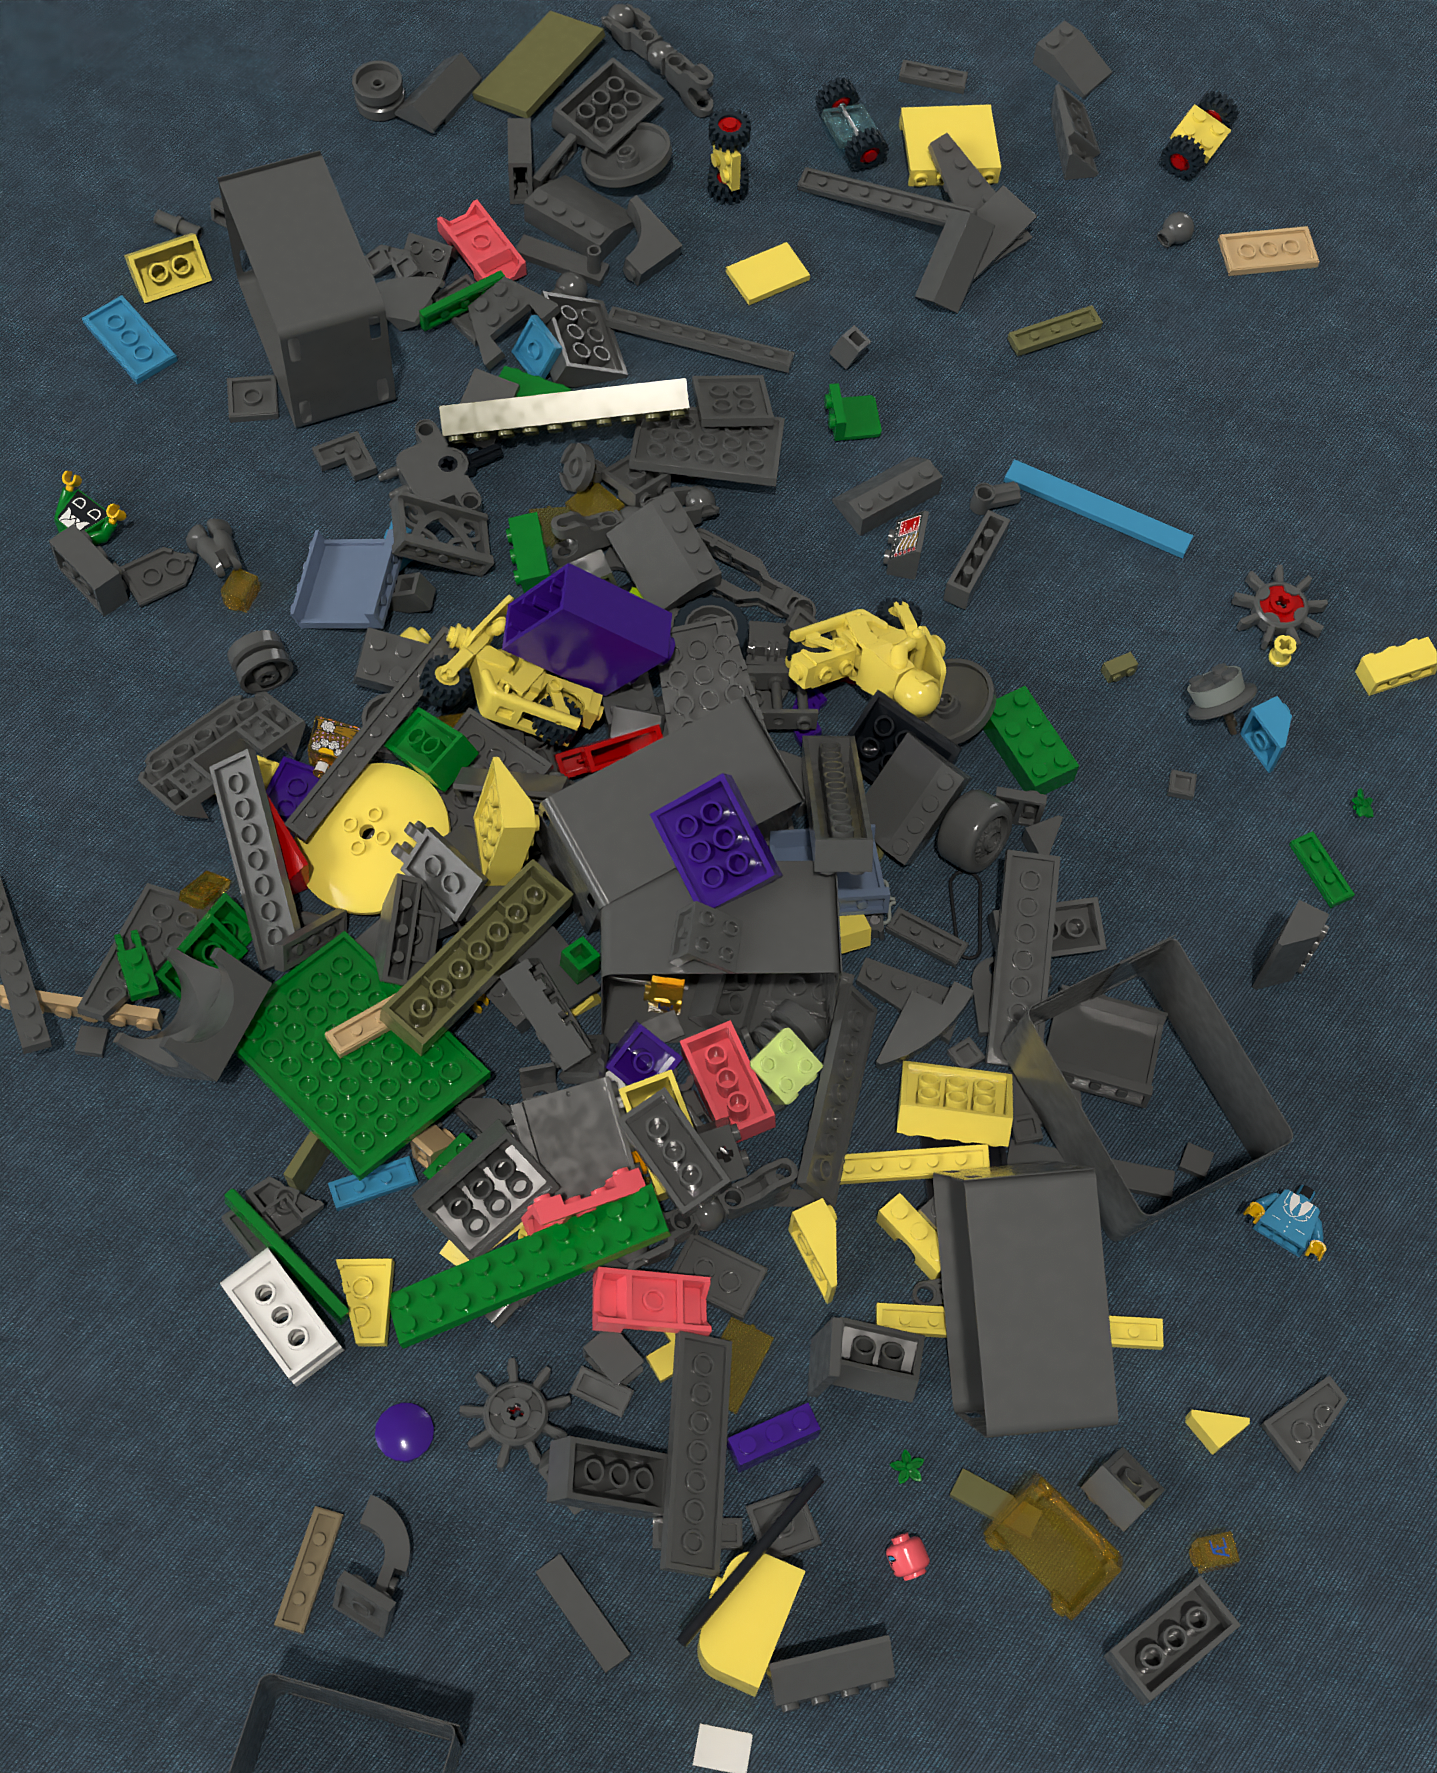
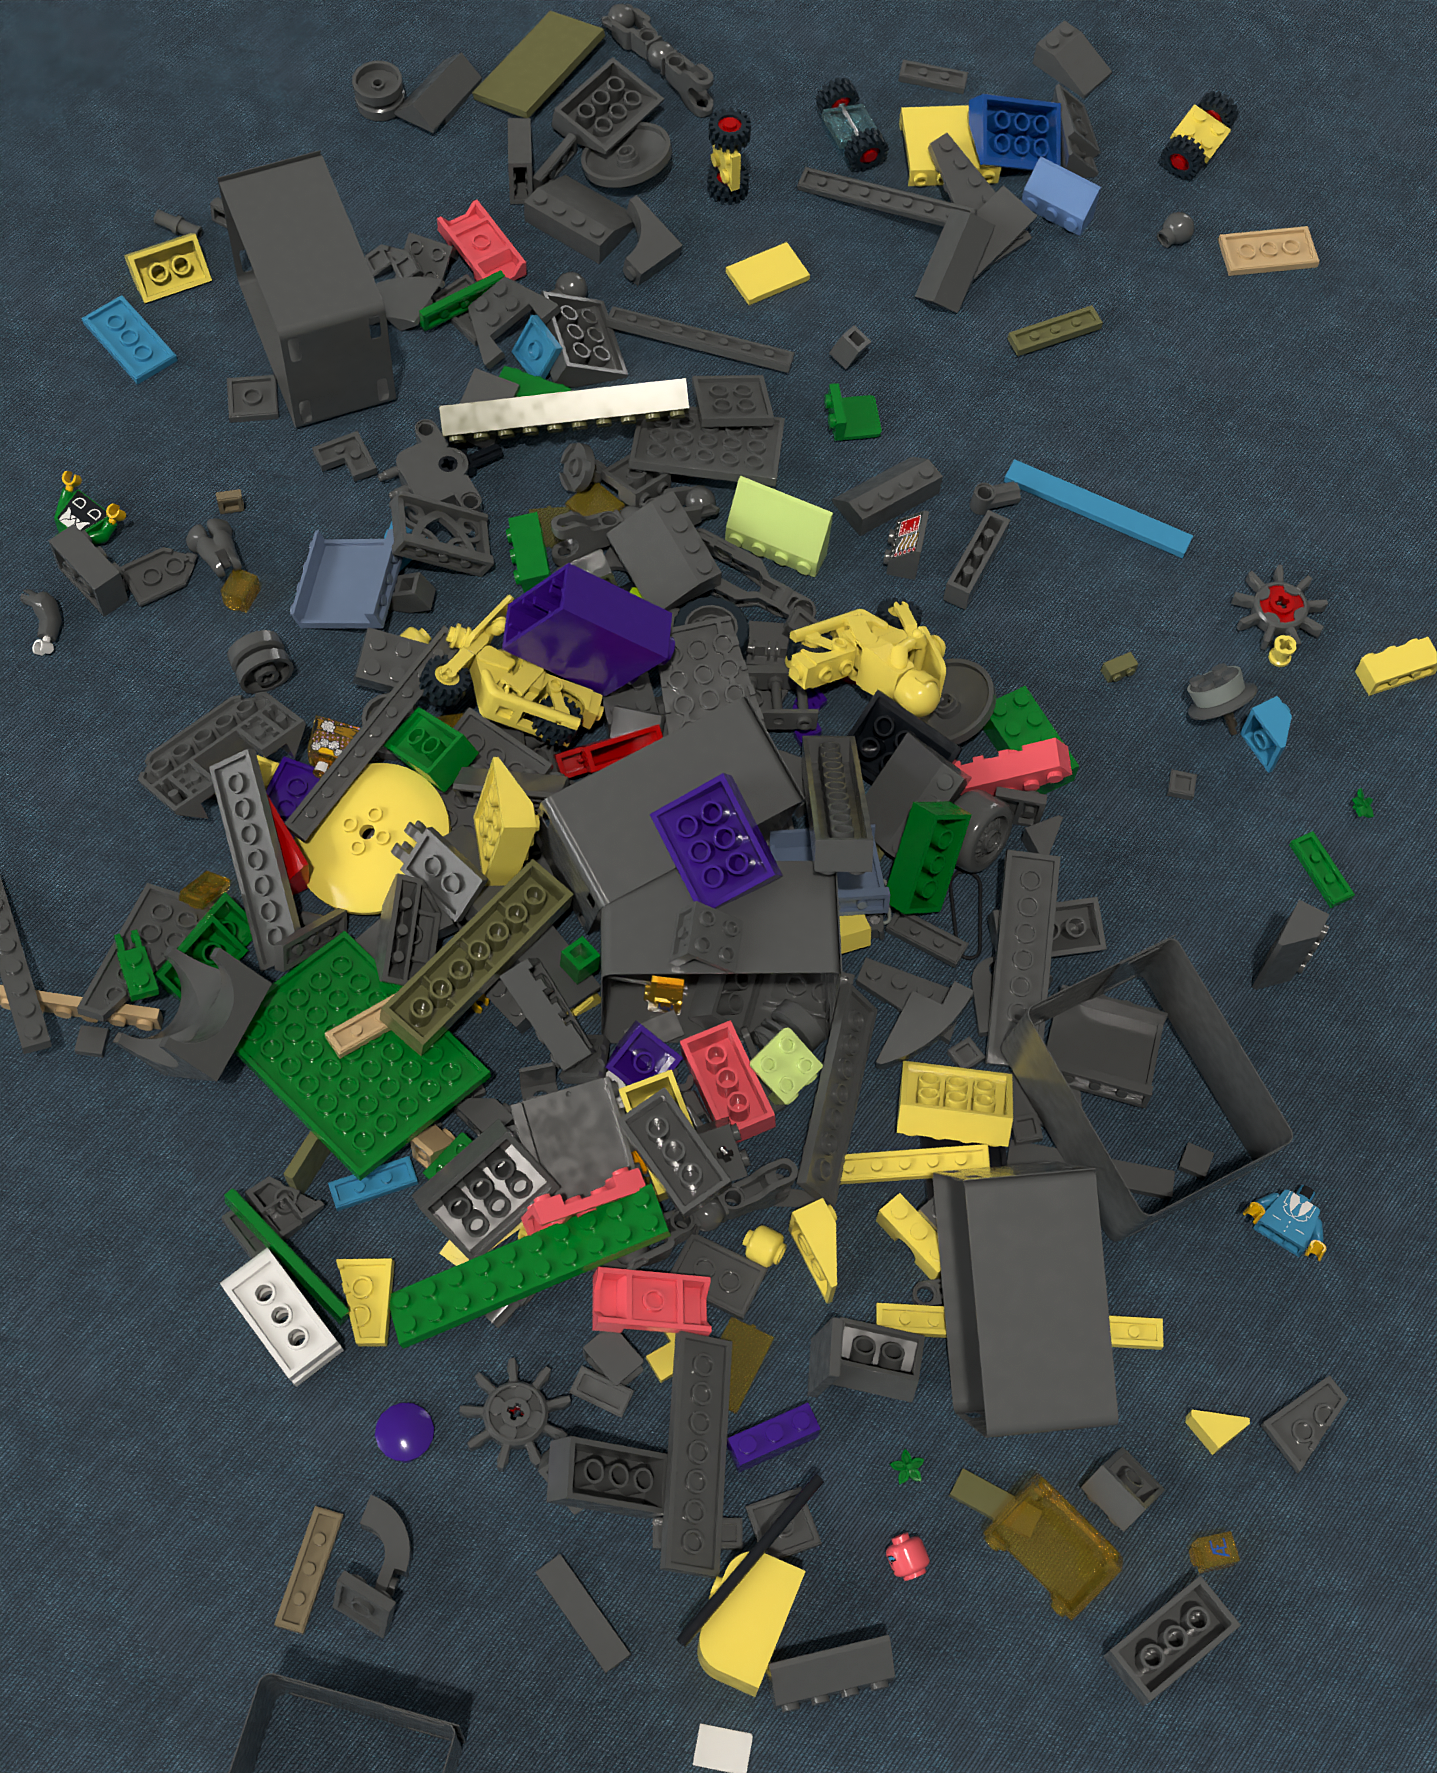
(49, 619): none -> dark grey arm
(230, 501): none -> dark tan tile
(564, 260): dark grey piece -> none
(764, 1246): none -> light yellow head
(779, 527): none -> yellowish green slope
(927, 856): none -> green brick
(1015, 131): none -> blue slope
(1019, 770): none -> coral wedge
(1061, 196): none -> medium blue slope

